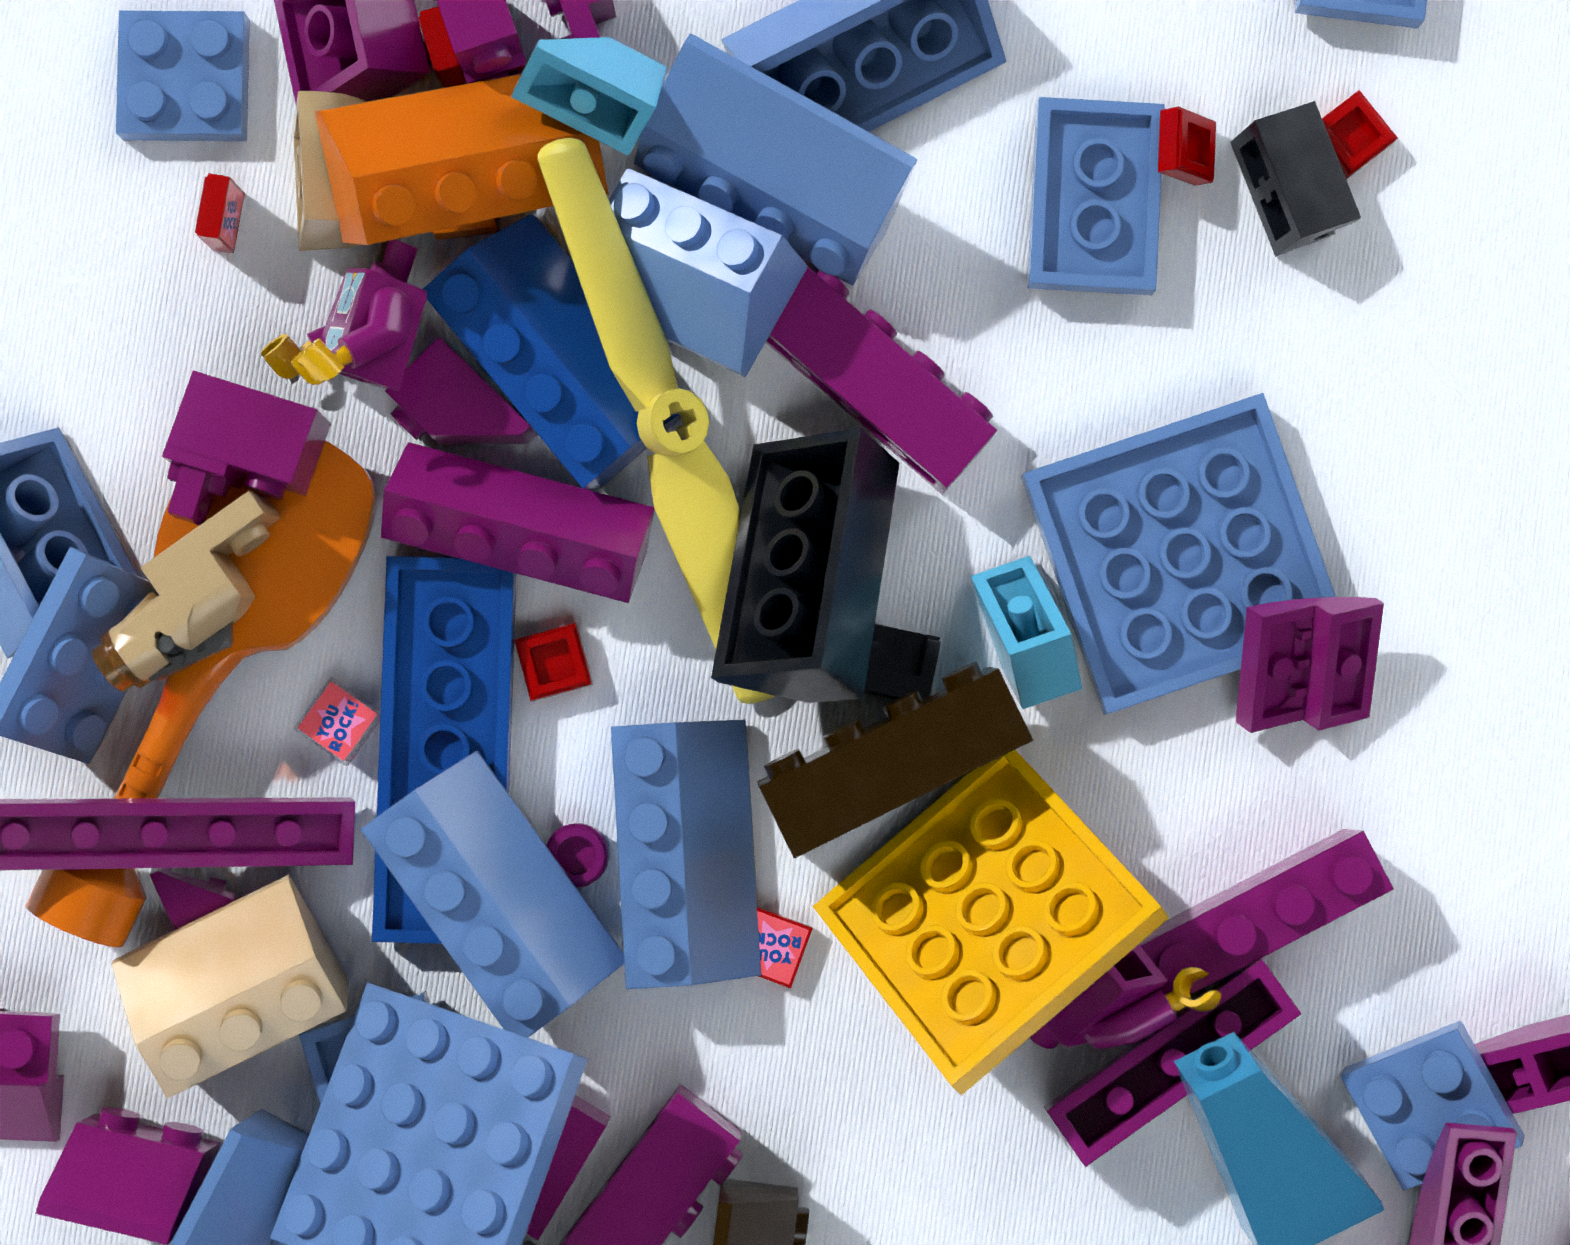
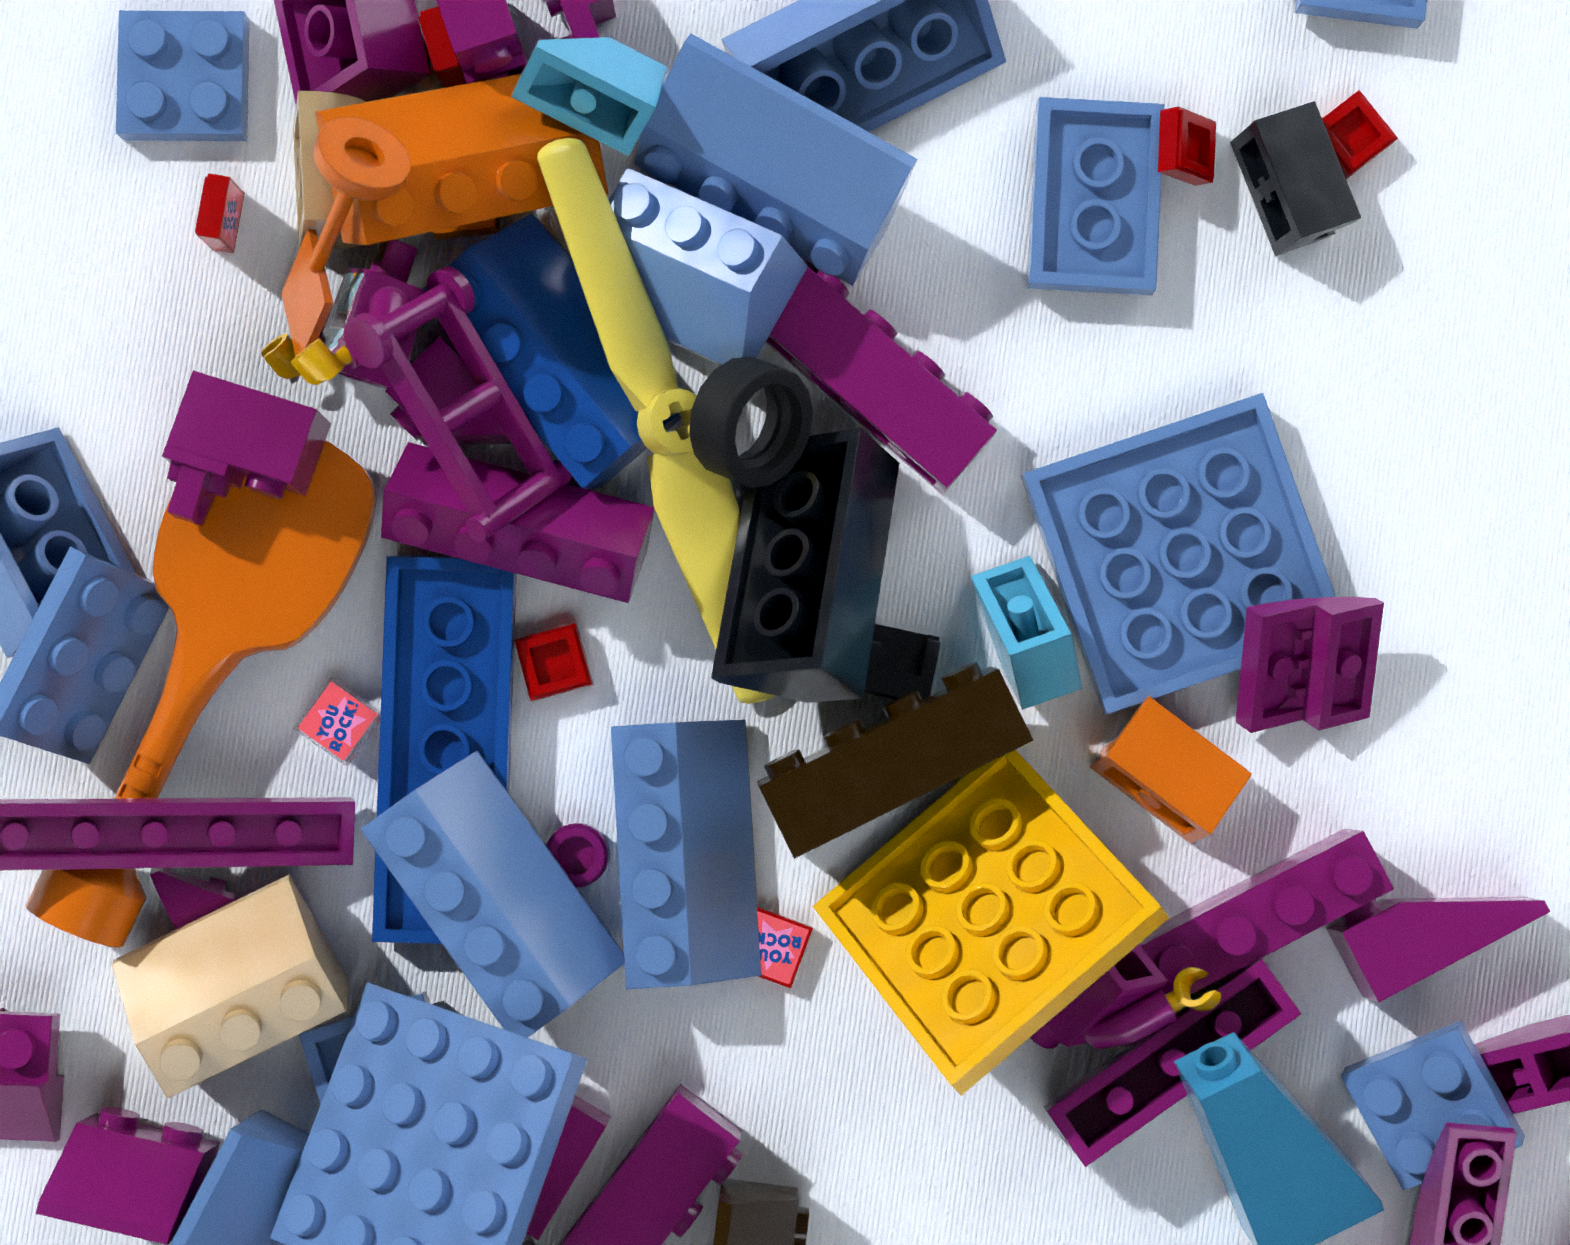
(196, 600): tan plate -> none
(361, 164): none -> orange piece
(375, 345): none -> magenta piece
(719, 409): none -> black tyre
(1172, 771): none -> orange panel
(1408, 939): none -> magenta slope

